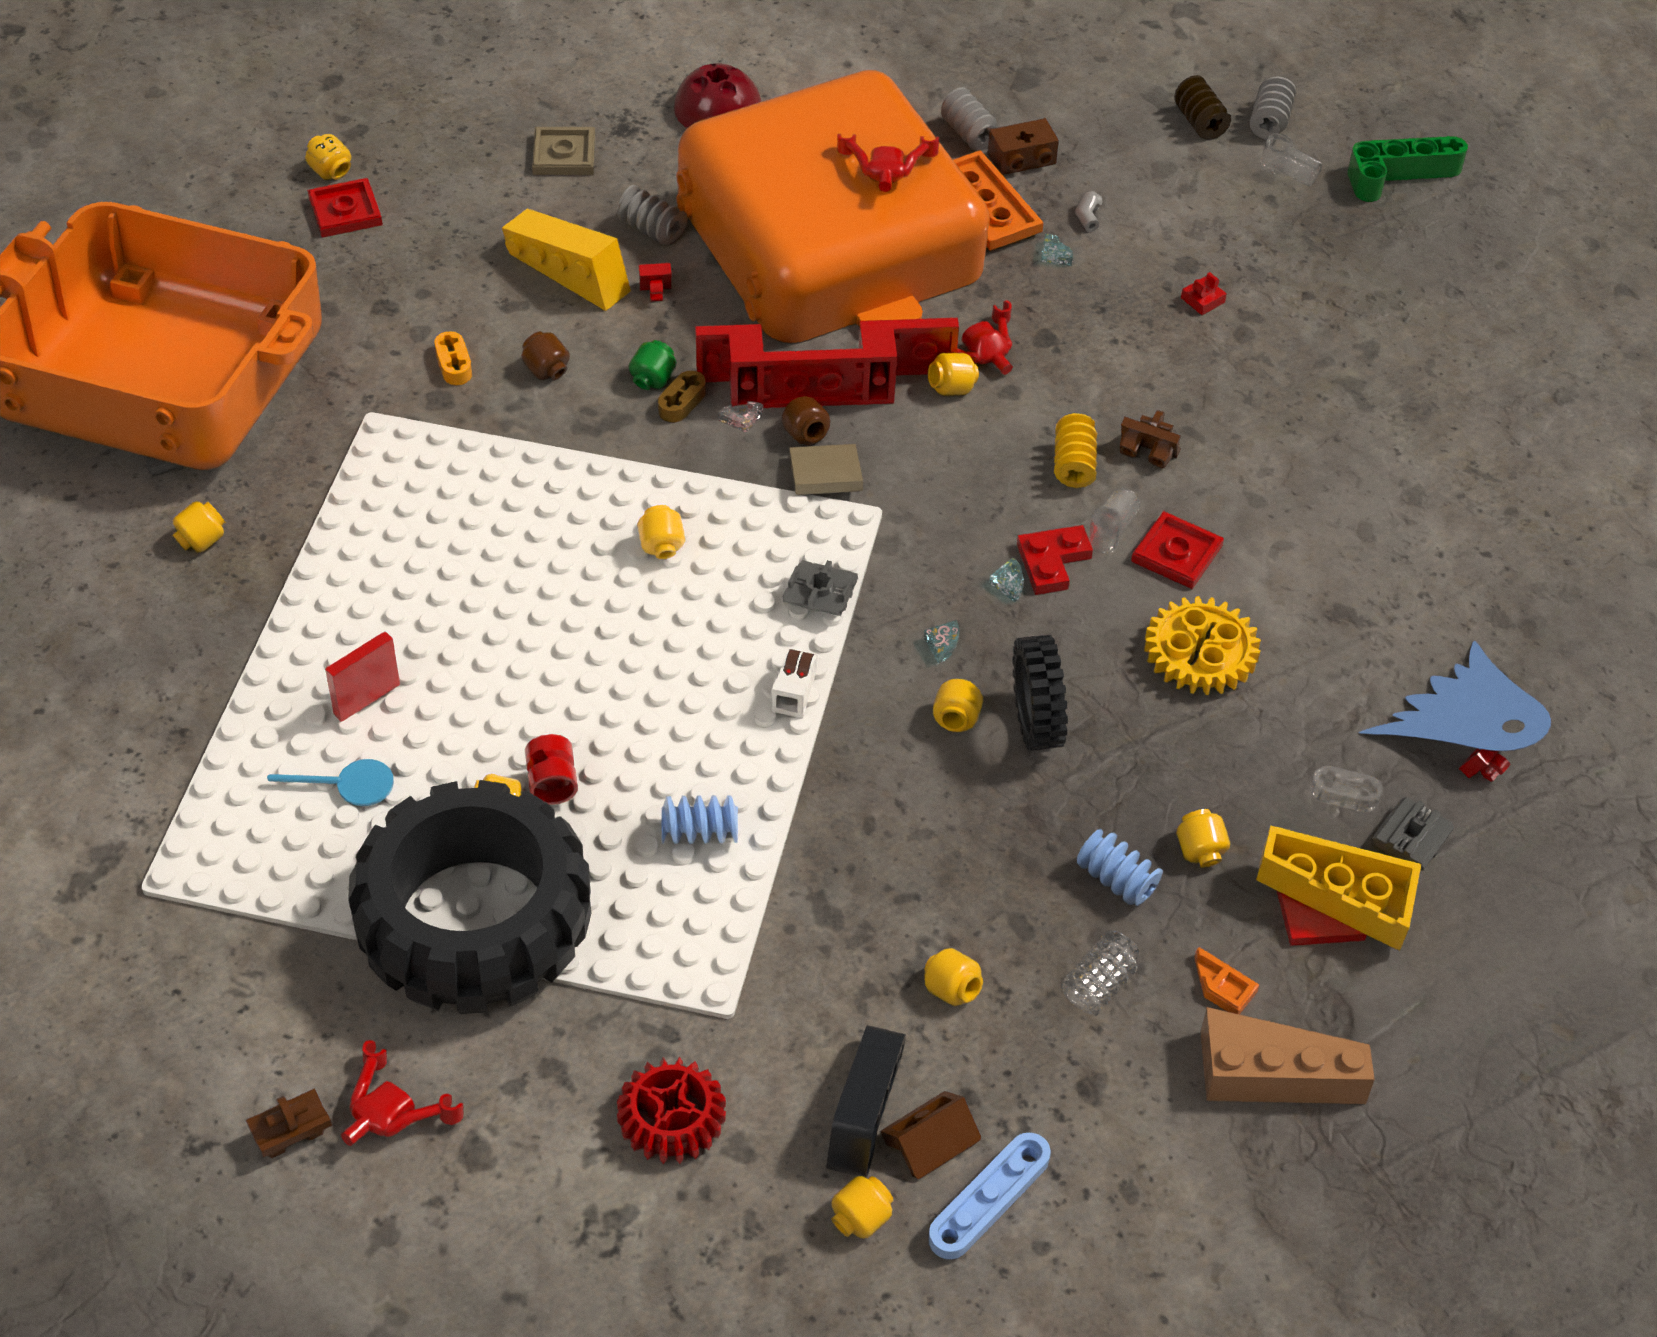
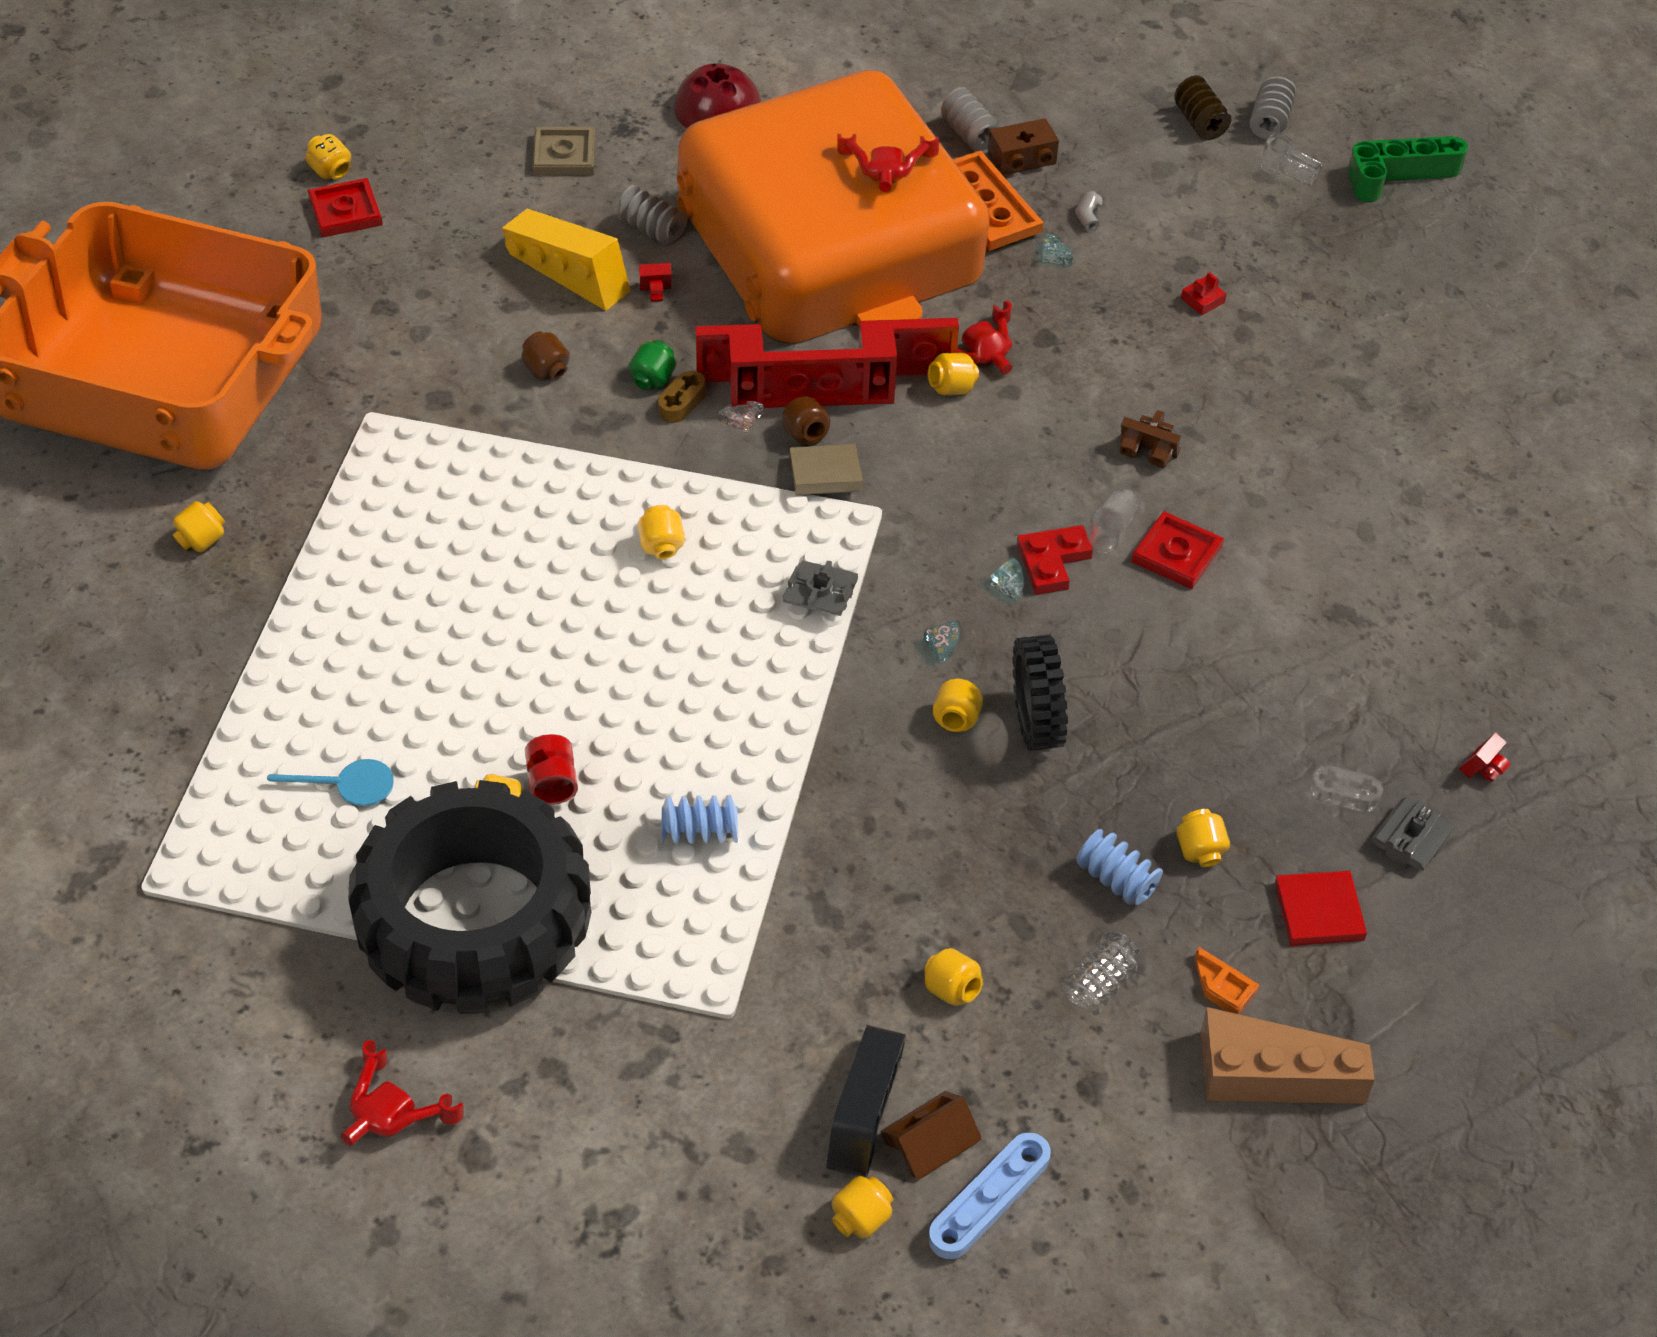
(289, 1123): reddish brown hips -> none
(362, 676): red tile -> none
(457, 357): light orange beam -> none
(676, 1130): red gear -> none
(794, 681): white leg -> none
(1075, 450): yellow piece -> none
(1222, 658): yellow gear -> none
(1343, 881): yellow wedge -> none
(1472, 710): medium blue piece -> none

